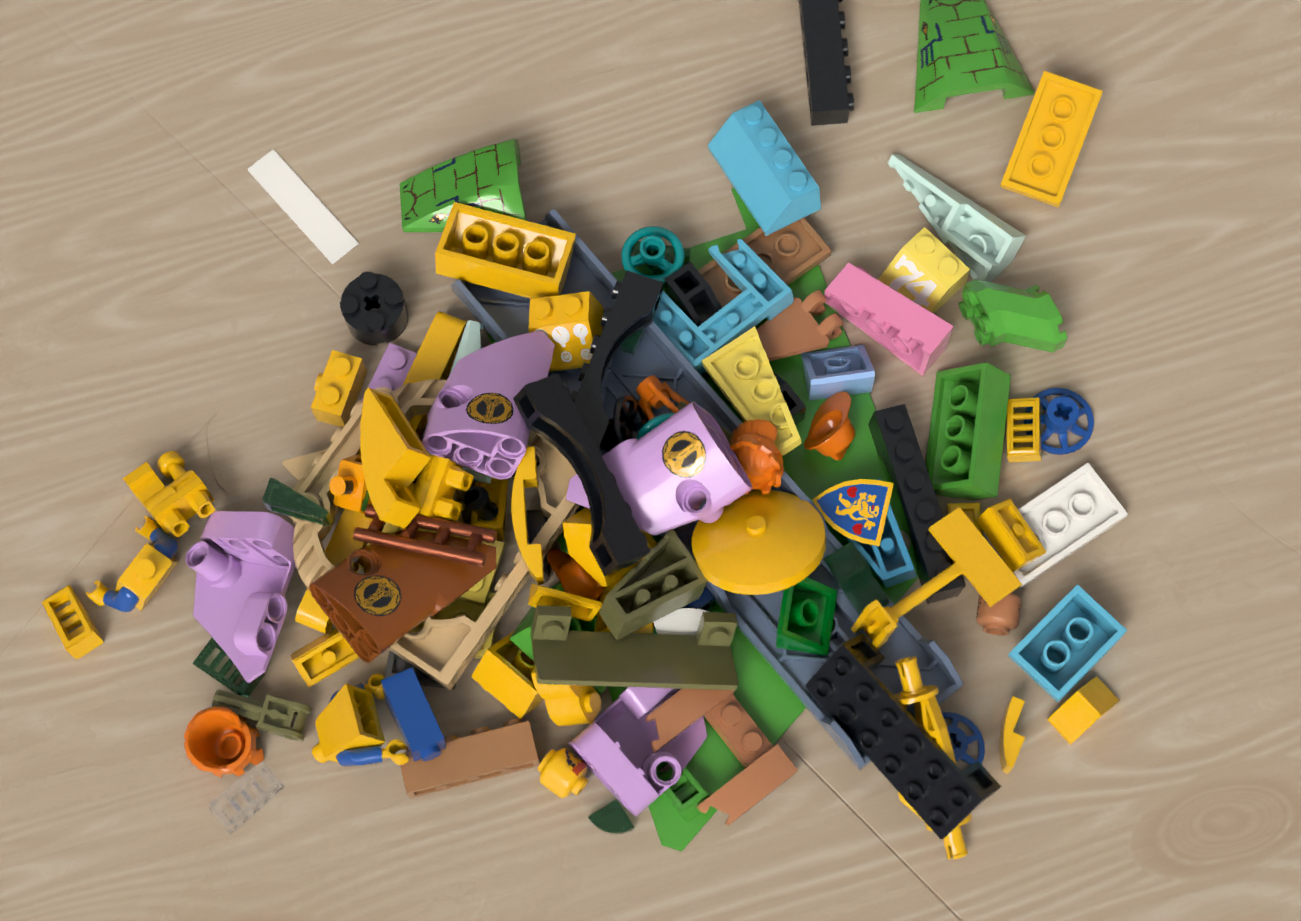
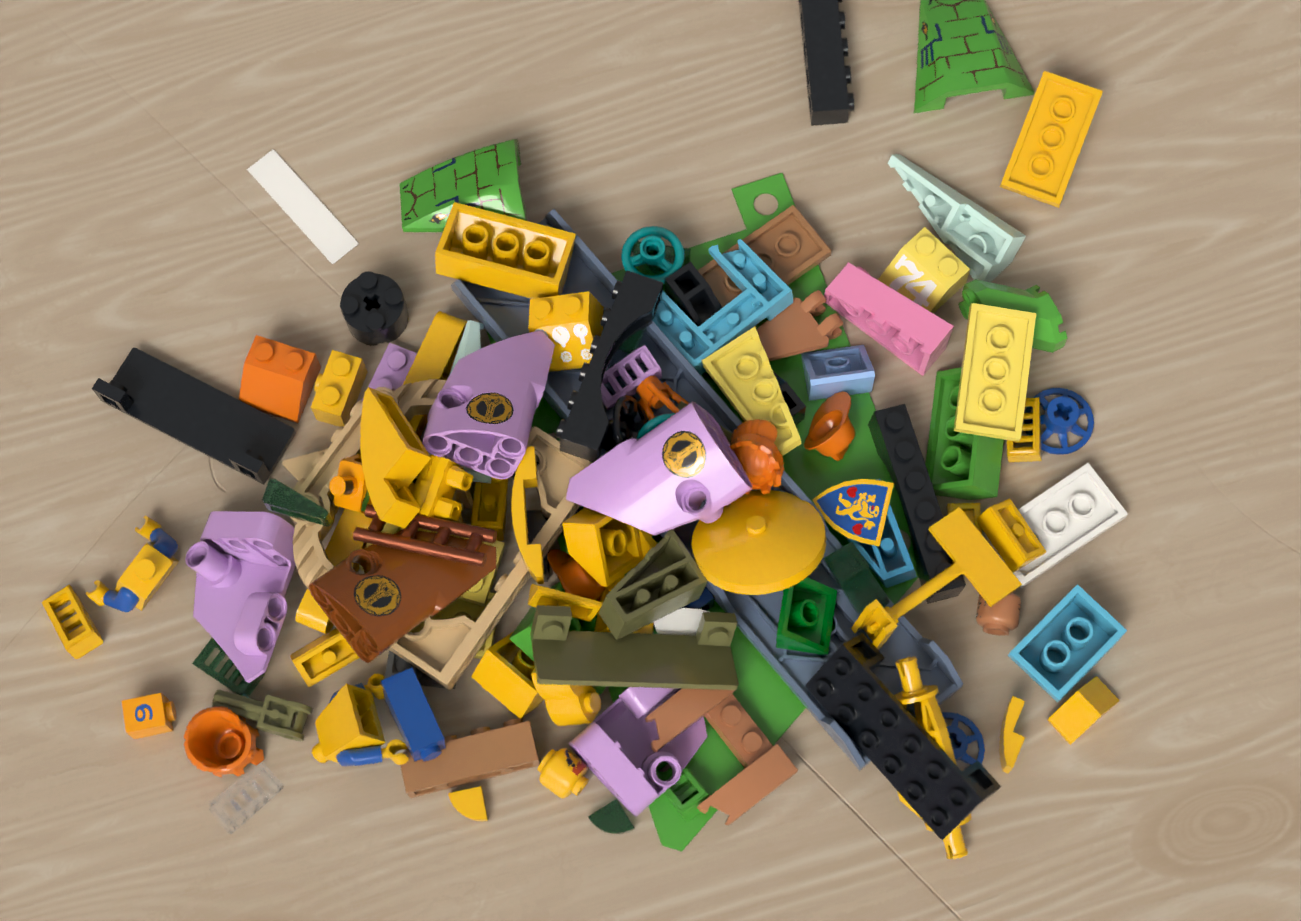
(148, 715): none -> light orange brick
(177, 501): yellow hips -> none
(197, 415): none -> black bracket
(278, 378): none -> orange slope
(470, 803): none -> yellow tile
(478, 500): black pin -> none
(553, 415): black arch -> none
(620, 369): none -> lavender slope
(764, 169): medium azure slope -> none
(995, 372): none -> light yellow plate

